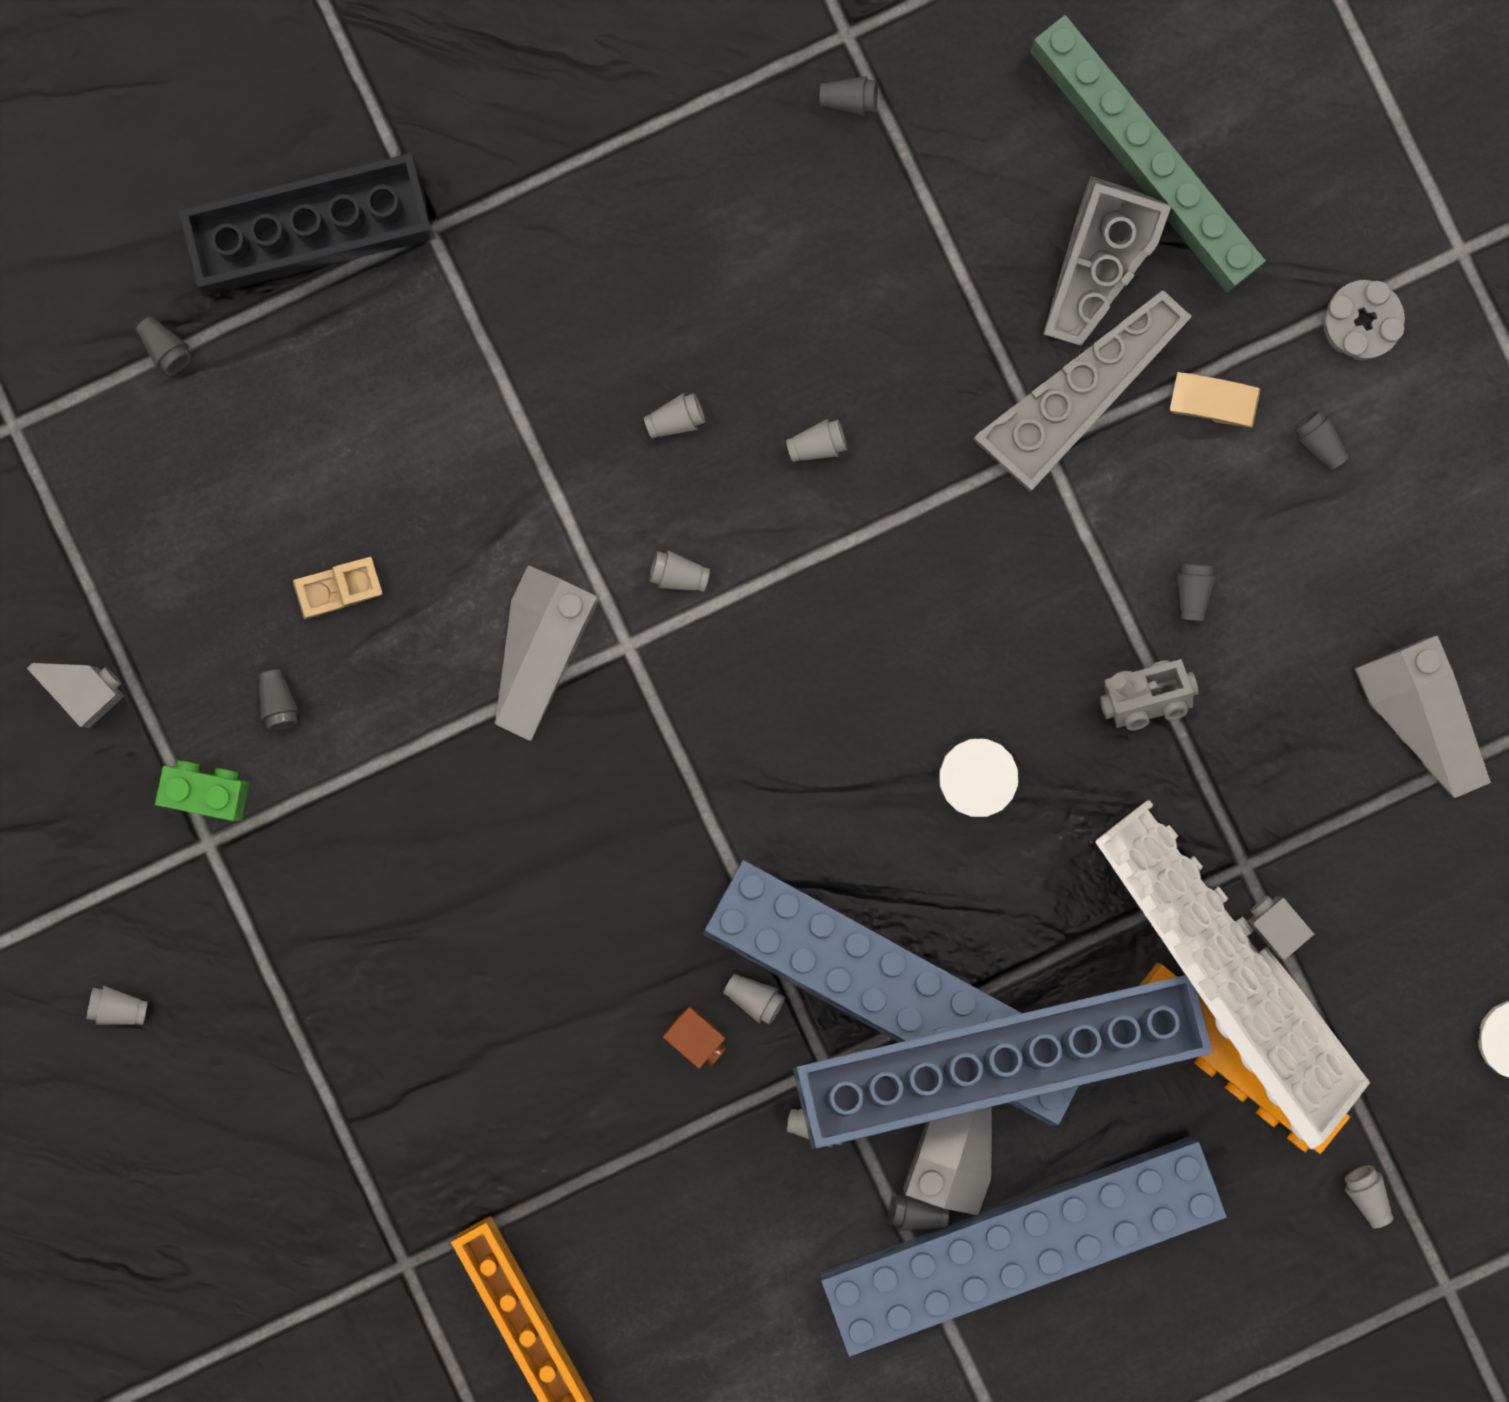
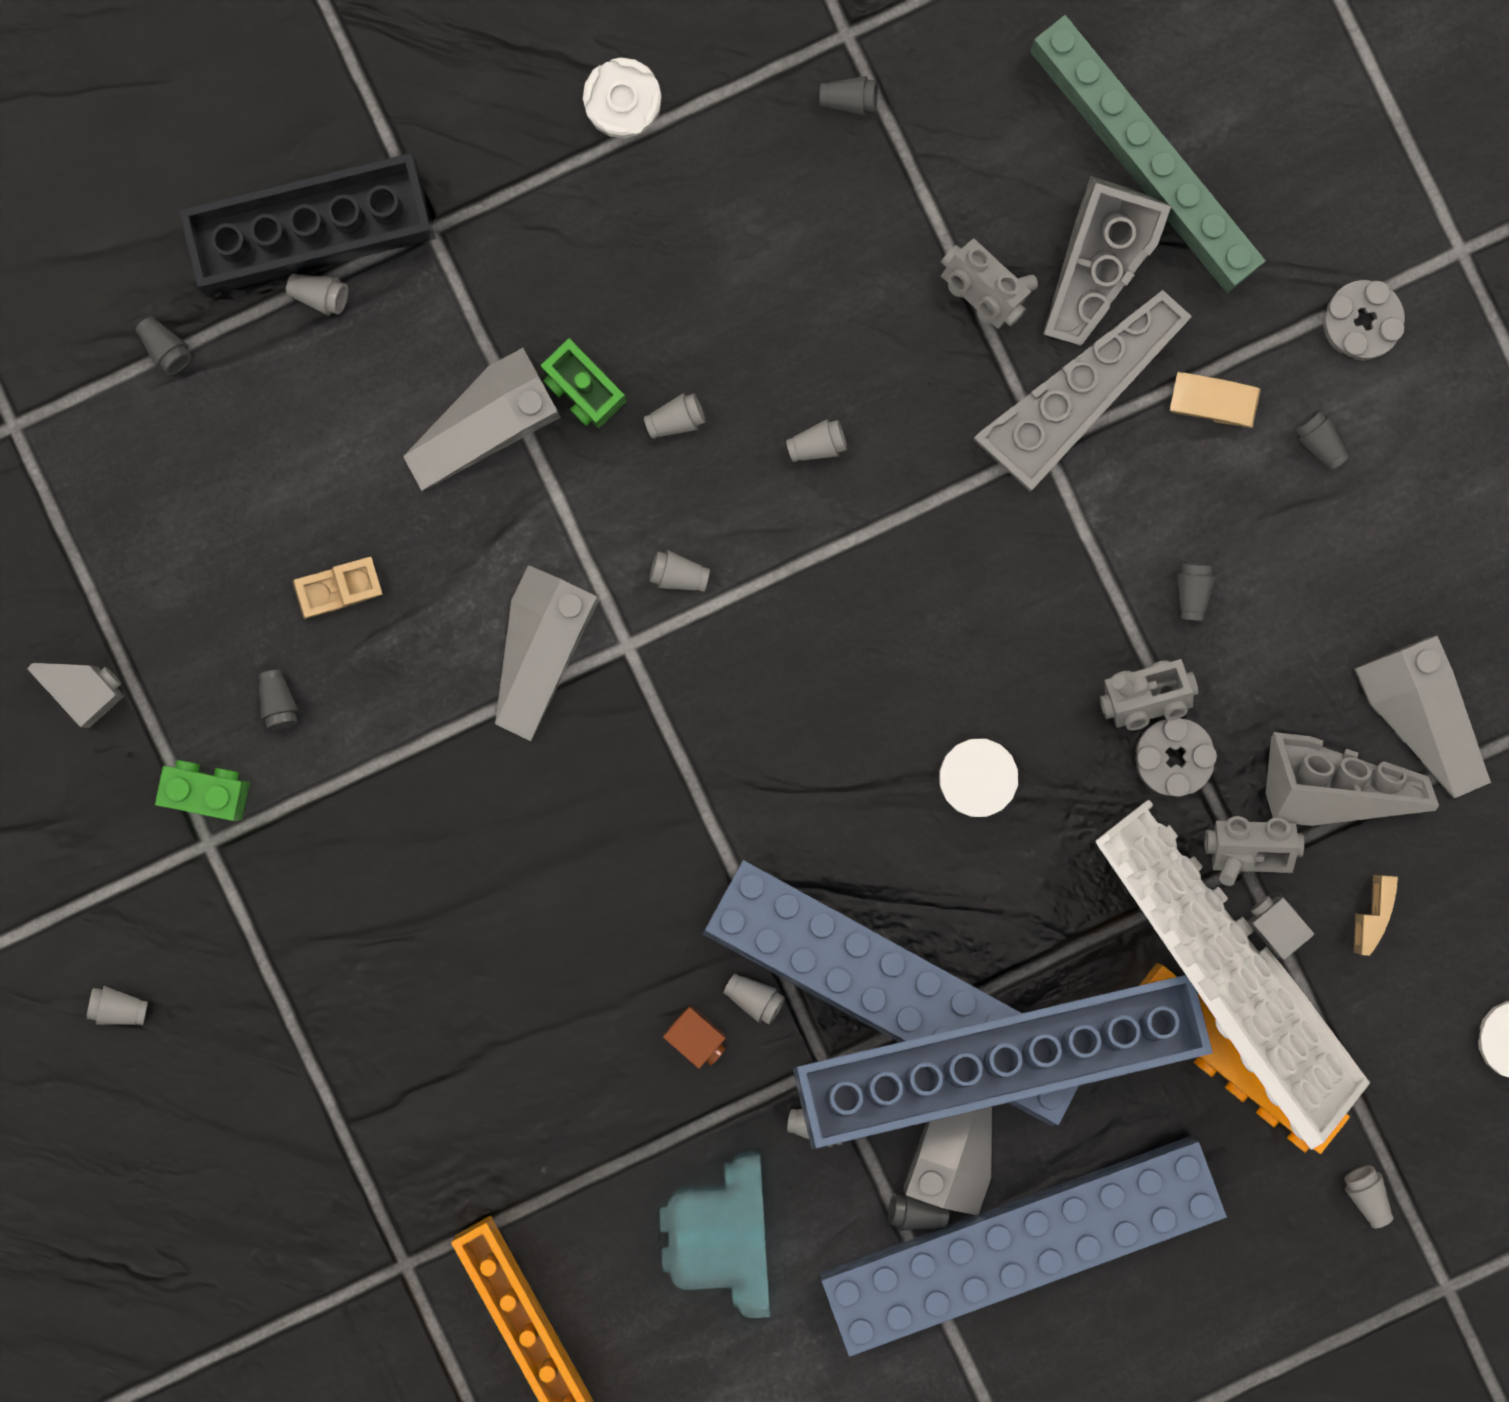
(319, 292): none -> light grey cone
(488, 416): none -> light grey wedge
(583, 383): none -> bright green brick
(622, 98): none -> white tile
(721, 1236): none -> clear light blue brick
(986, 284): none -> light grey brick
(1152, 759): none -> light grey plate
(1253, 847): none -> light grey brick
(1328, 787): none -> light grey wedge
(1371, 927): none -> tan slope

